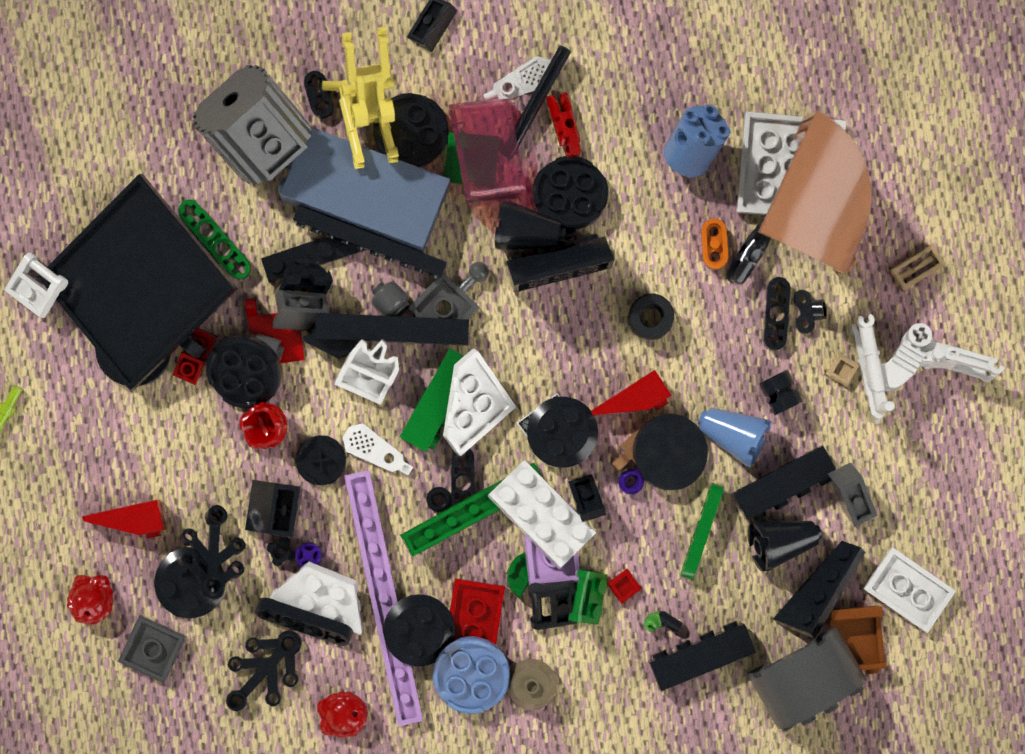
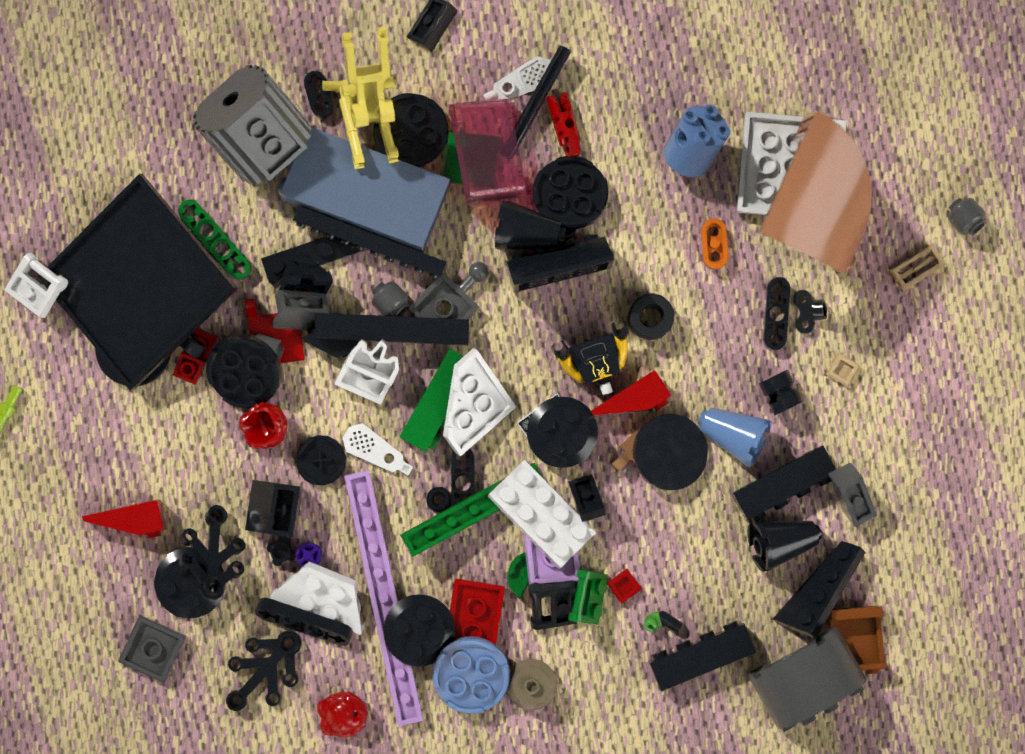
(90, 595): red hair -> none
(596, 359): none -> torso
(631, 473): dark purple plate -> none
(702, 531): green beam -> none
(748, 256): black hinge -> none
(907, 359): white piece -> none
(909, 590): white plate -> none
(967, 216): none -> dark grey head

